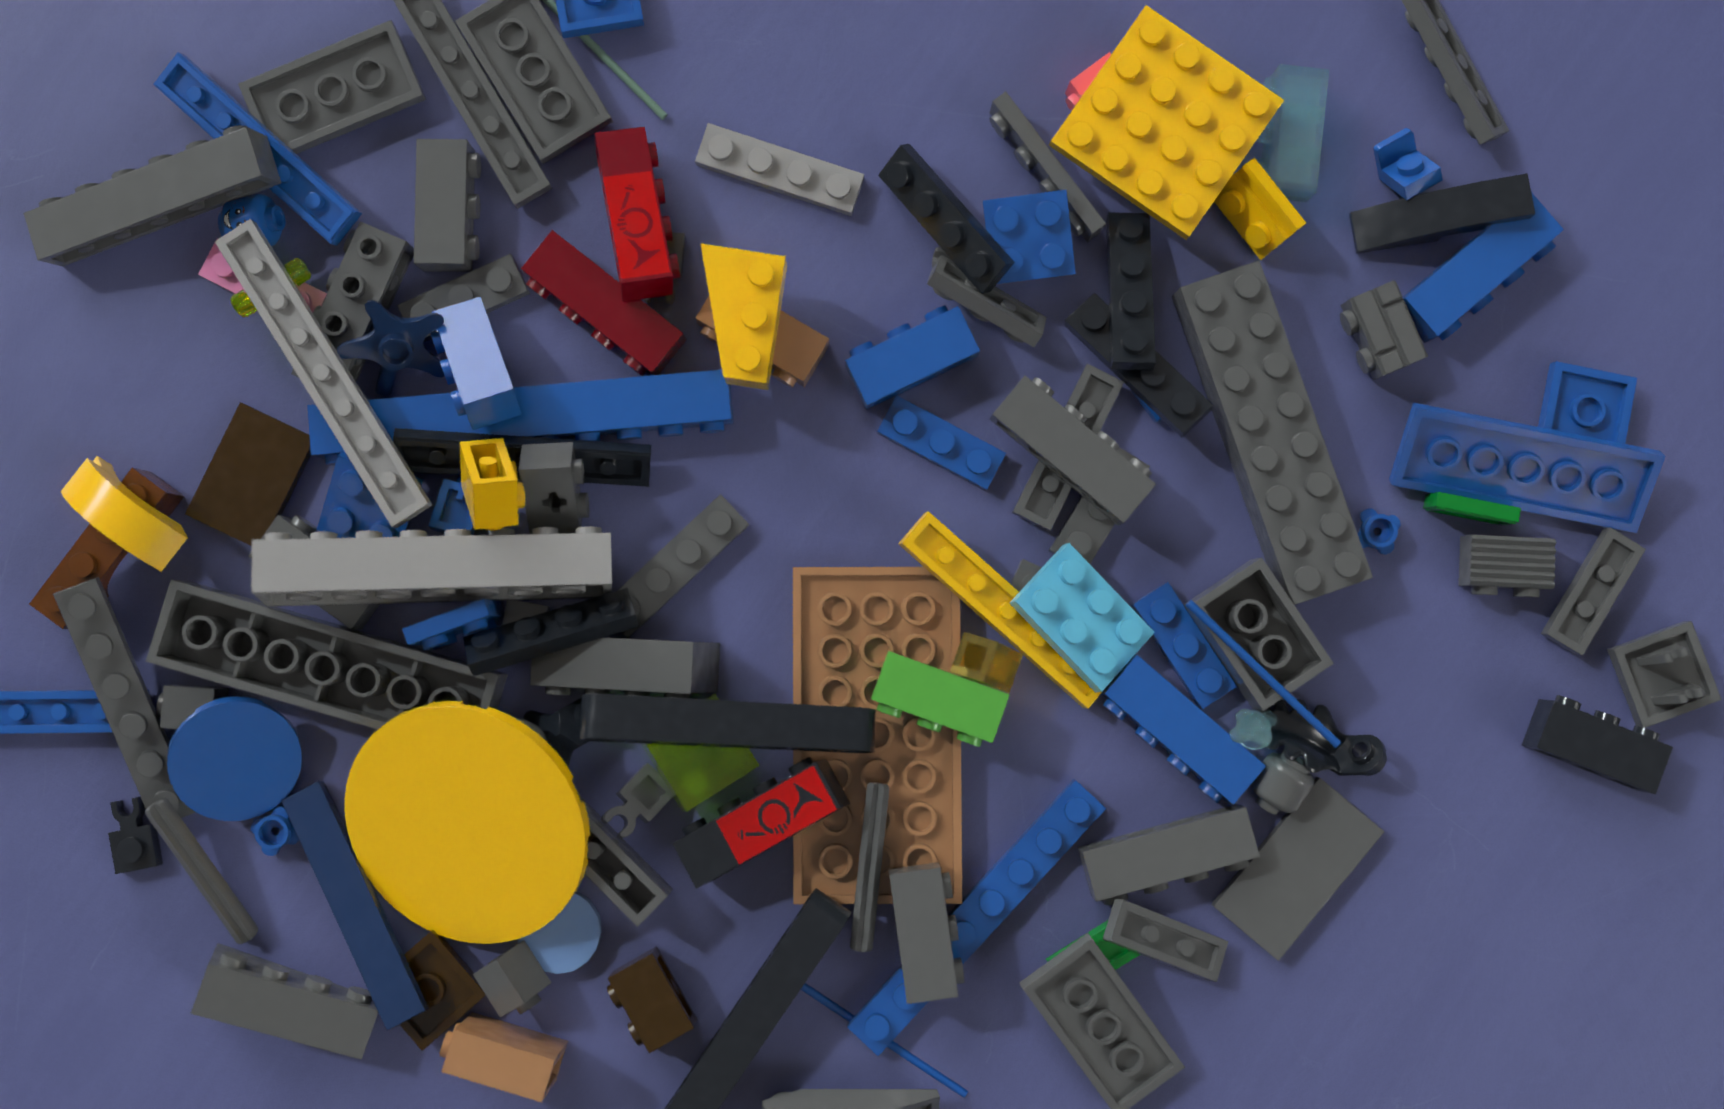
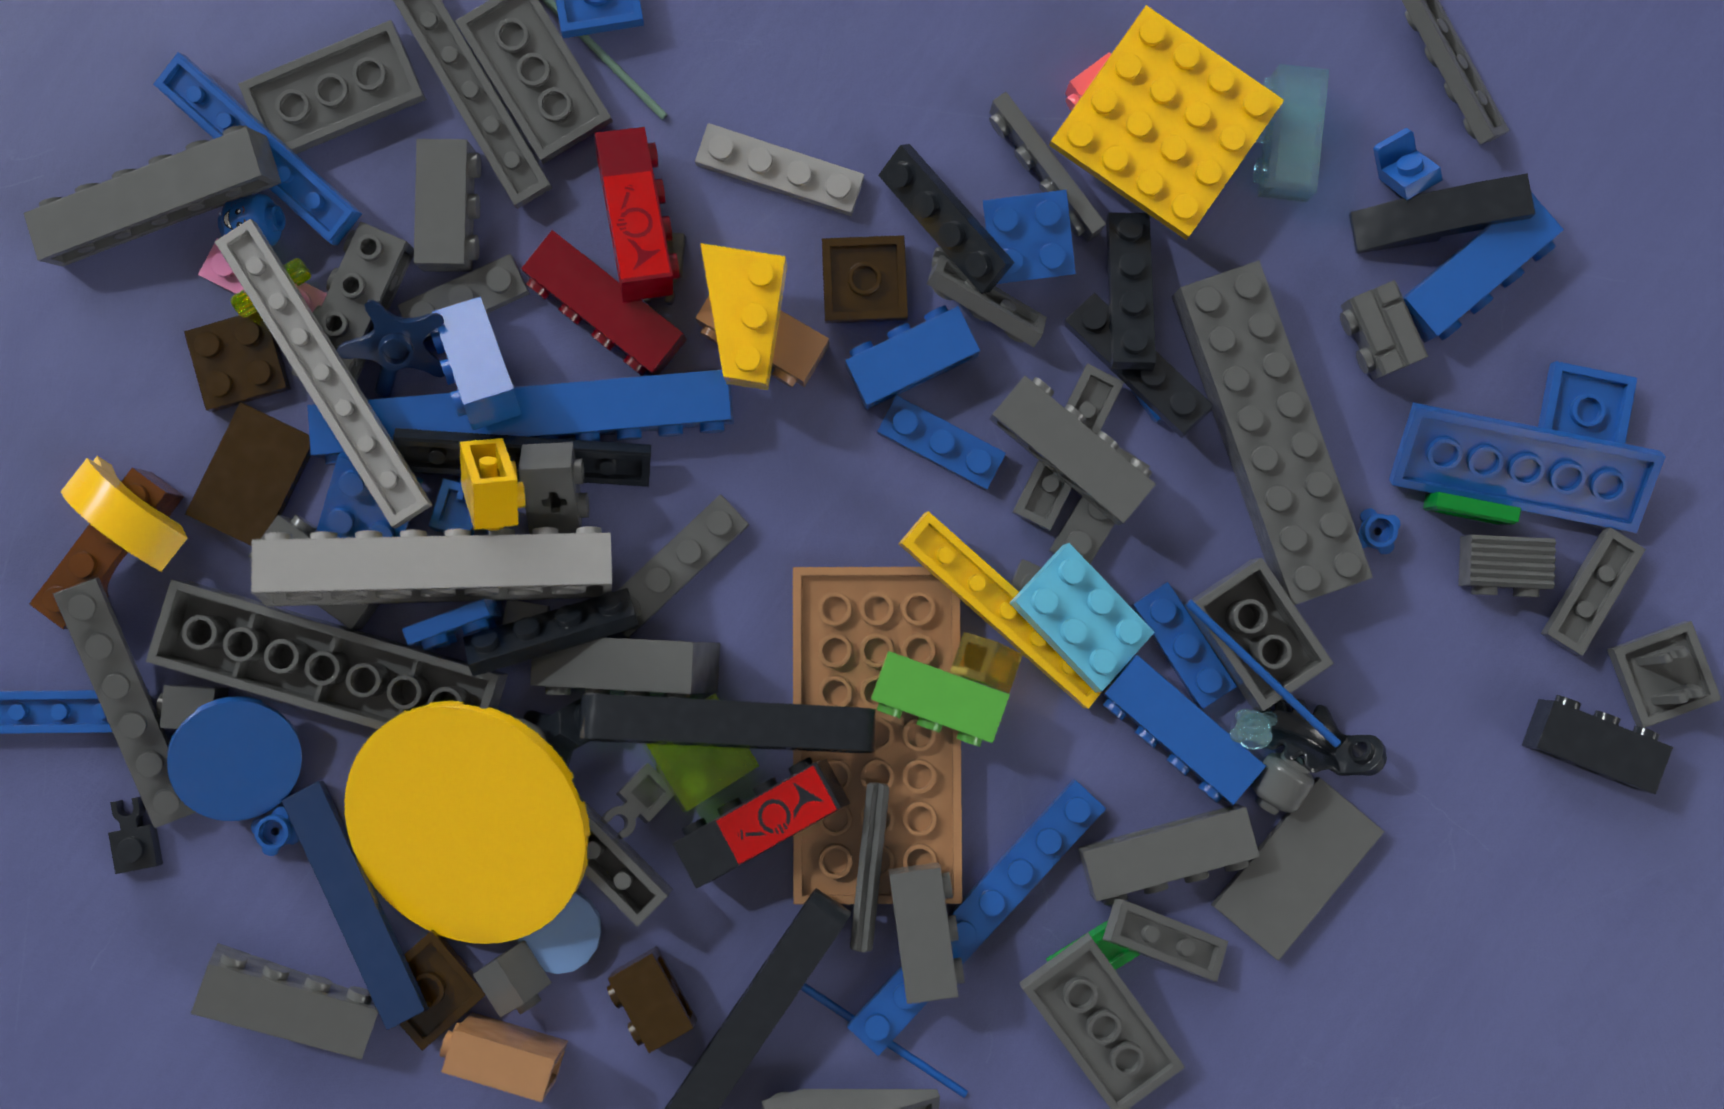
(201, 870): dark grey axle -> none
(236, 361): none -> dark brown plate
(864, 279): none -> dark brown plate
(1258, 209): yellow plate -> none

